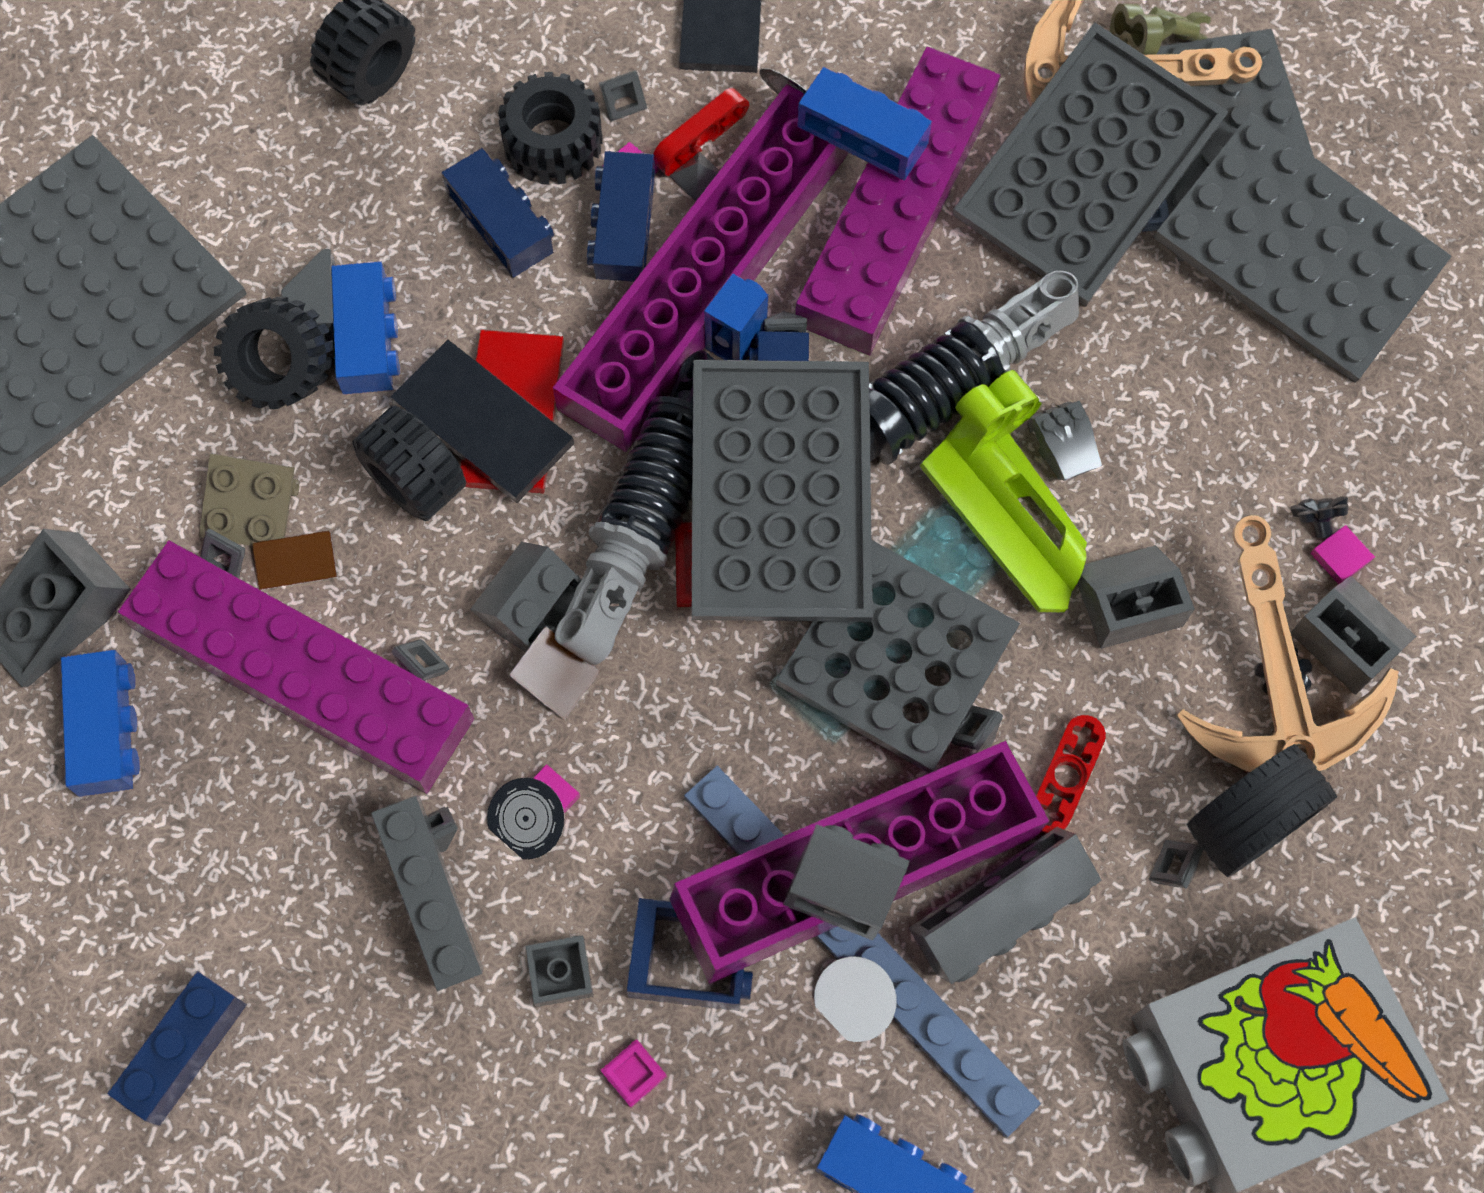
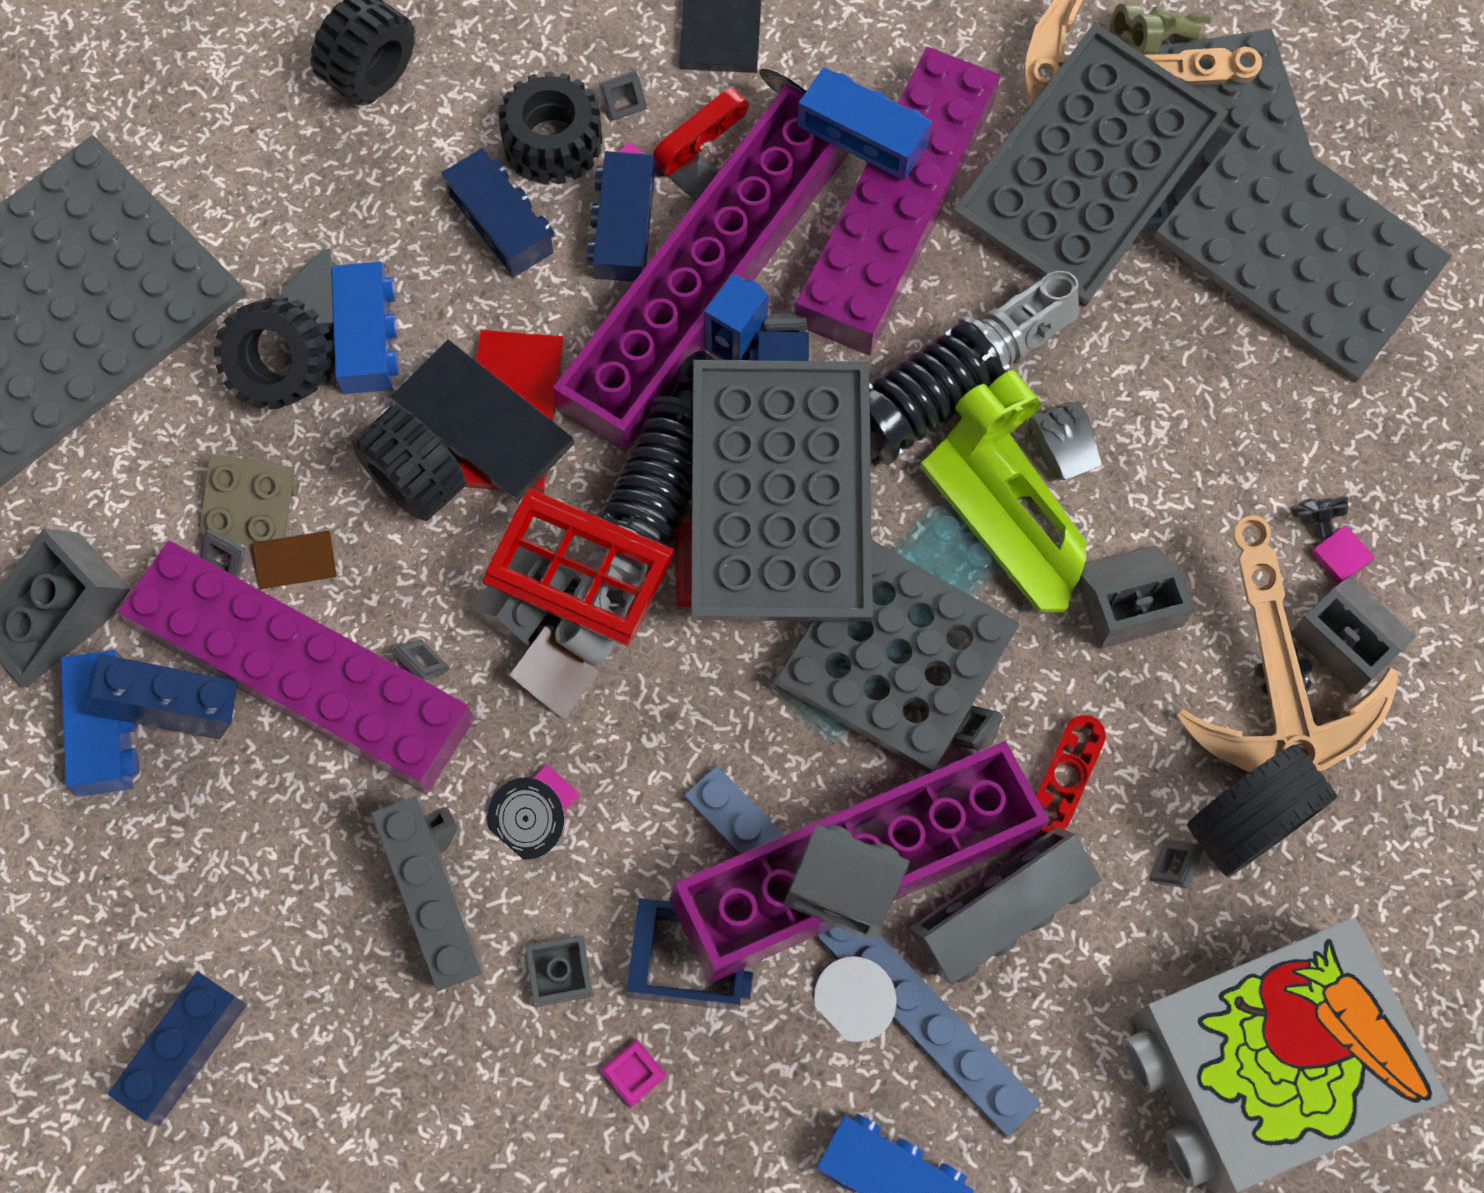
(160, 696): none -> dark blue brick
(563, 604): none -> red piece

